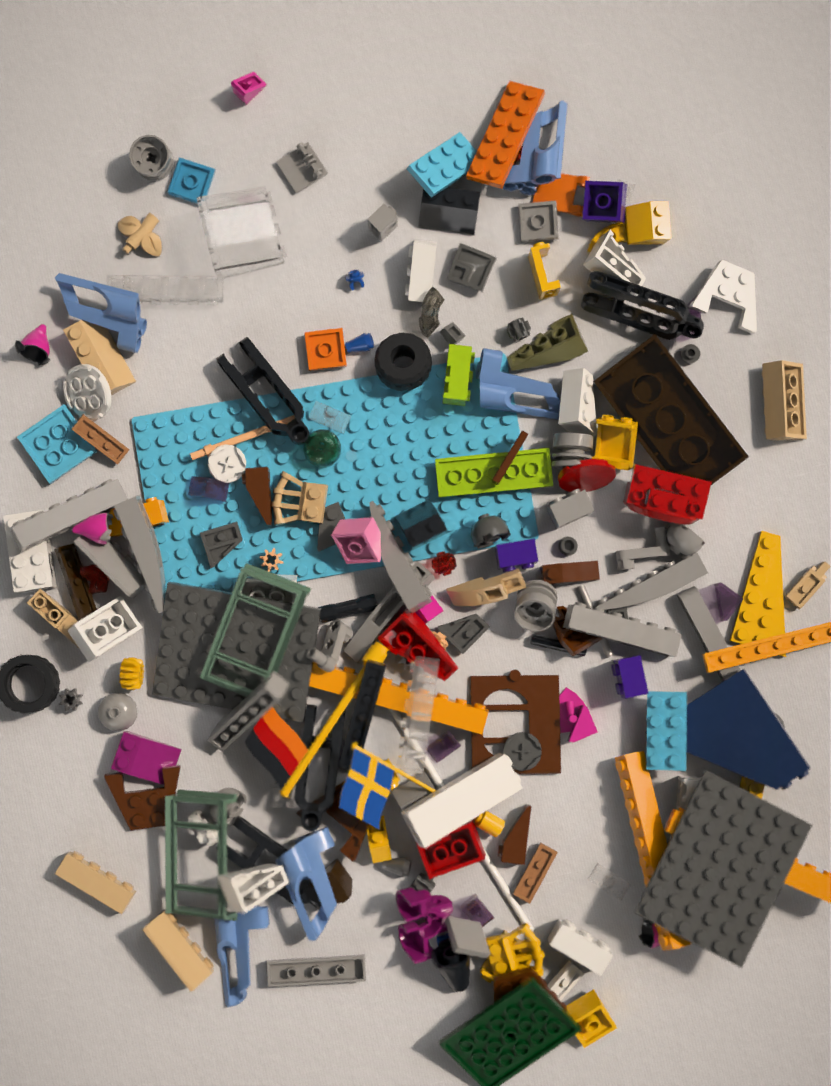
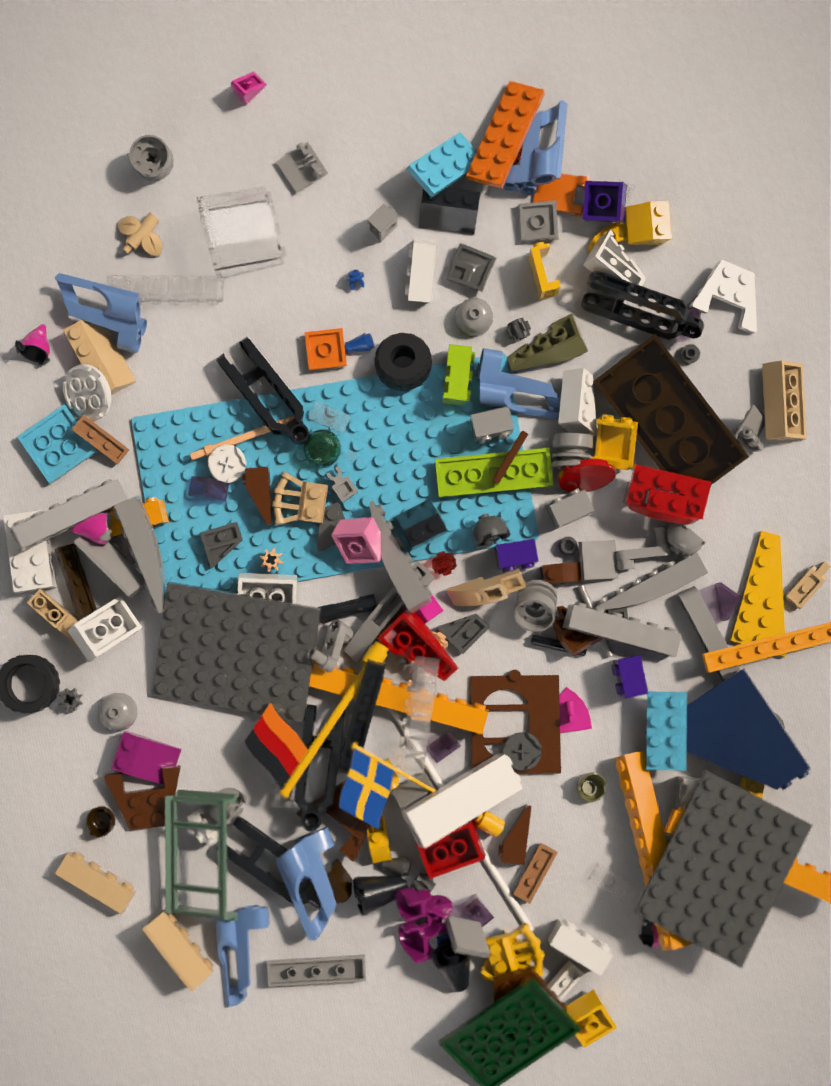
(97, 578): clear red bracket -> none
(100, 821): none -> dark brown hair
(131, 673): yellow gear -> none
(190, 180): dark azure tile -> none
(248, 711): light grey brick -> none
(251, 886): white wedge -> none
(293, 616): sand green piece -> none
(343, 486): none -> light grey plate
(376, 891): none -> black cone
(429, 316): clear smoke tile -> none
(452, 334): dark grey plate -> none
(474, 317): none -> light grey cylinder
(492, 425): none -> light grey brick
(583, 726): dark pink slope -> none
(591, 787): none -> olive hair
(598, 560): none -> light grey tile
(749, 430): none -> light grey hinge

